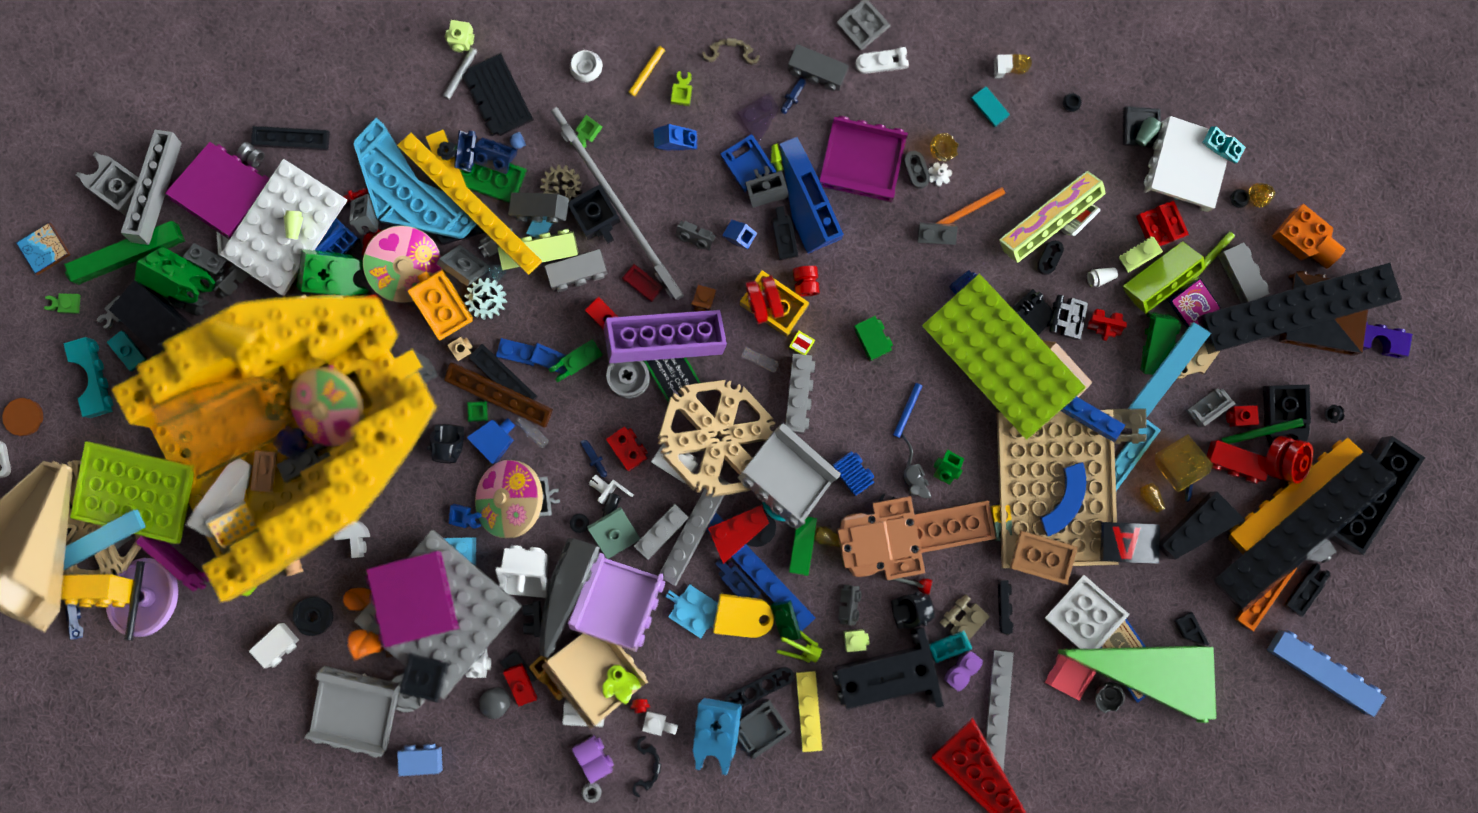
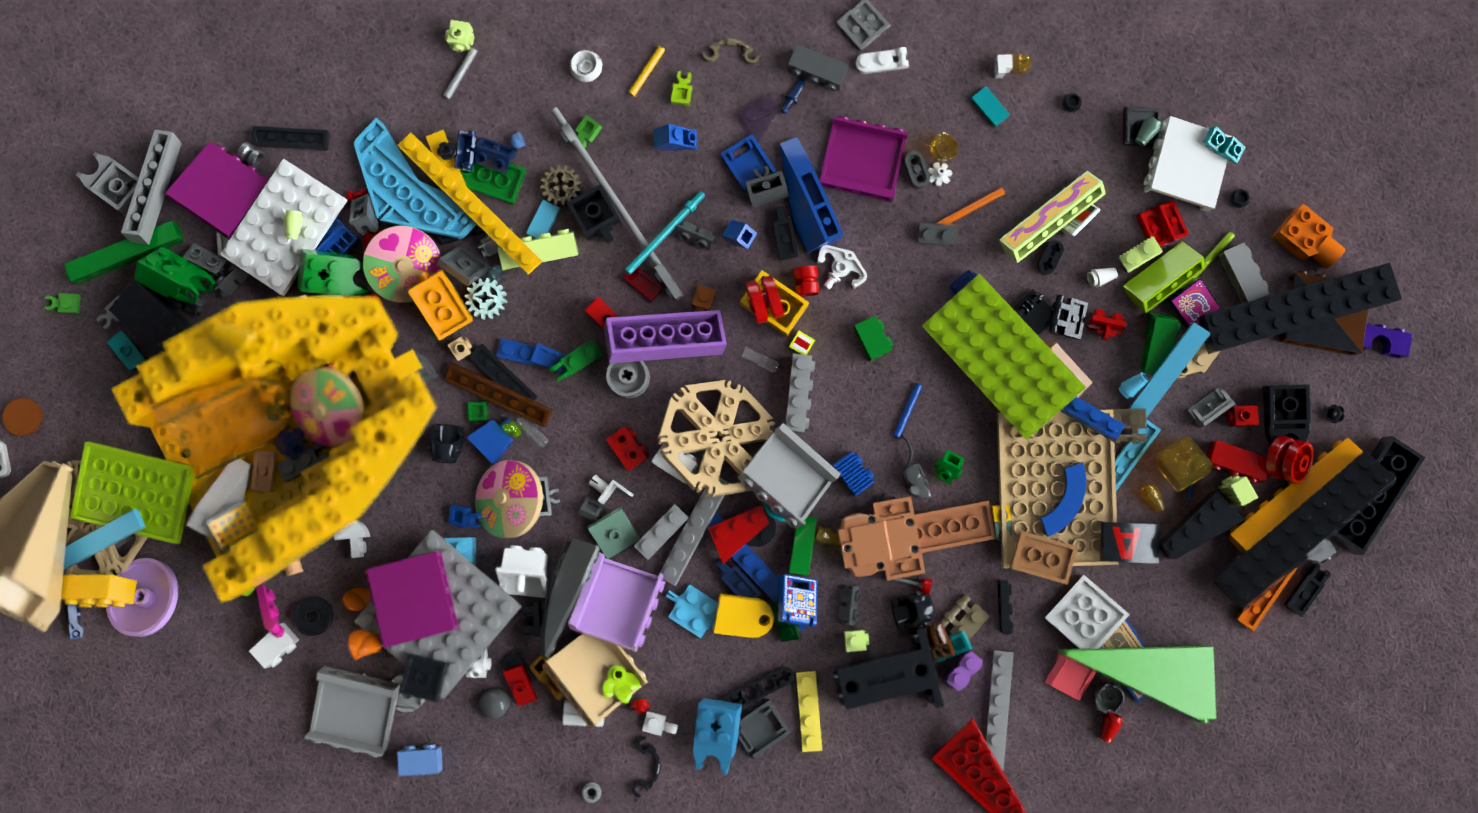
(43, 248): tile -> none
(95, 399): teal arch -> none
(134, 601): black bar -> none
(174, 562): magenta tile -> none
(269, 611): none -> dark pink plate
(499, 94): black hinge -> none
(513, 428): none -> clear neon green arm
(538, 207): dark grey brick -> none
(574, 527): black plate -> none
(576, 270): light grey brick -> none
(591, 509): none -> dark grey plate
(592, 758): medium lavender brick -> none
(594, 458): dark blue piece -> none
(612, 504): black axle -> none
(672, 375): black tile -> none
(688, 208): none -> teal bar
(776, 158): lime bar -> none
(797, 602): none -> container
(811, 652): lime plant -> none
(844, 263): none -> white piece
(938, 639): none -> reddish brown arm
(1111, 725): none -> red cone
(1133, 385): none -> medium azure cone
(1191, 629): black tile -> none
(1237, 490): none -> yellowish green brick
(1261, 194): clear yellow cone -> none
(1263, 431): green bar -> none
(1326, 673): medium blue brick -> none

